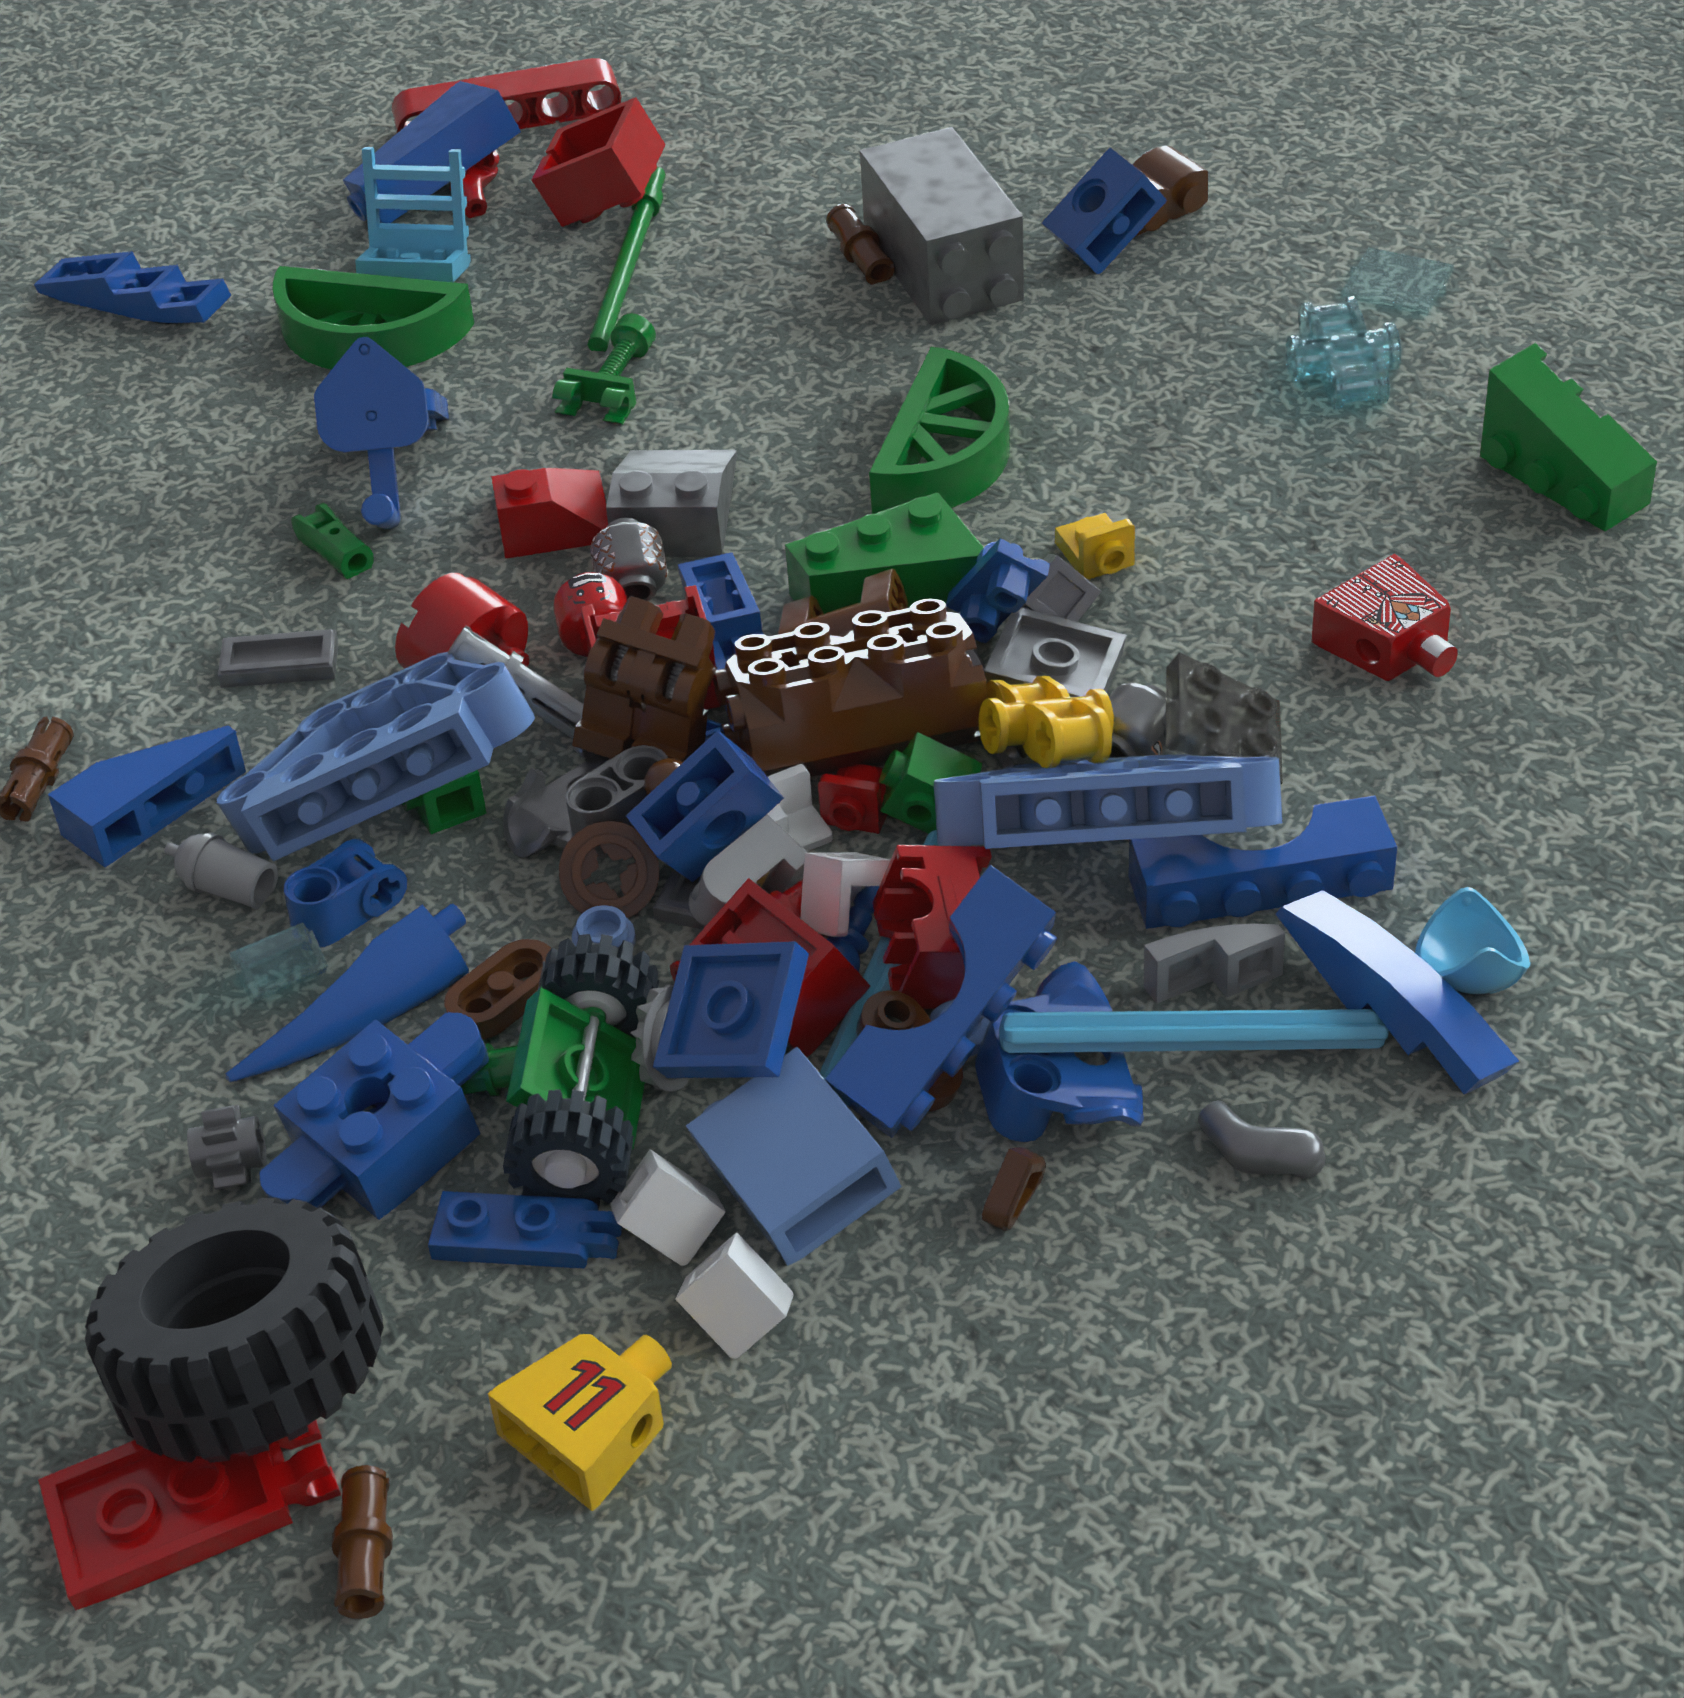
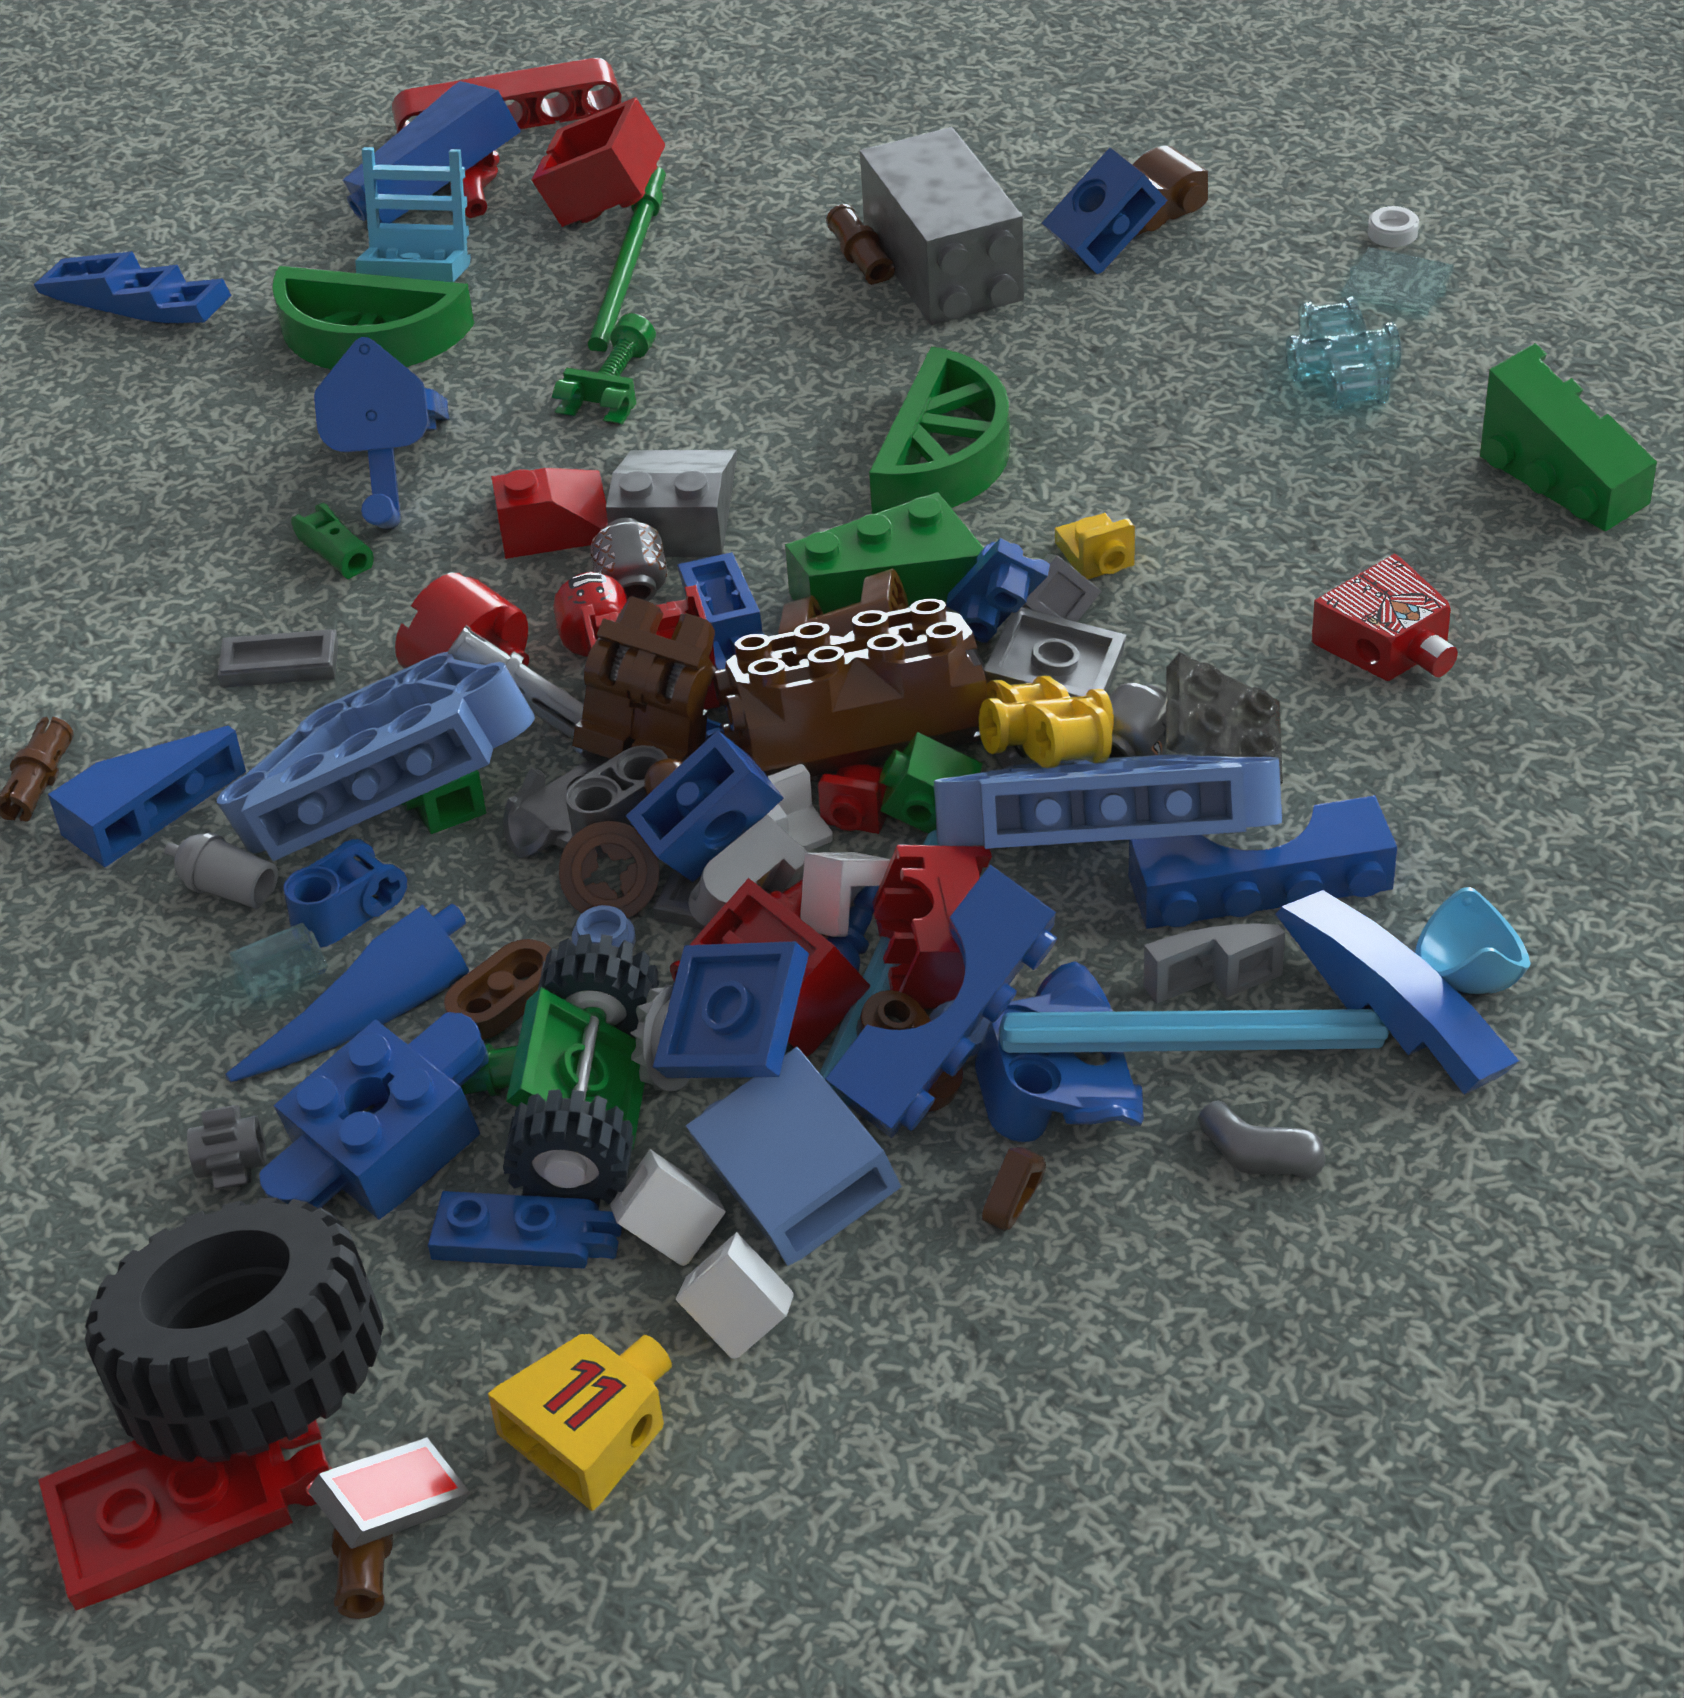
(388, 1492): none -> tile
(1393, 226): none -> white tile

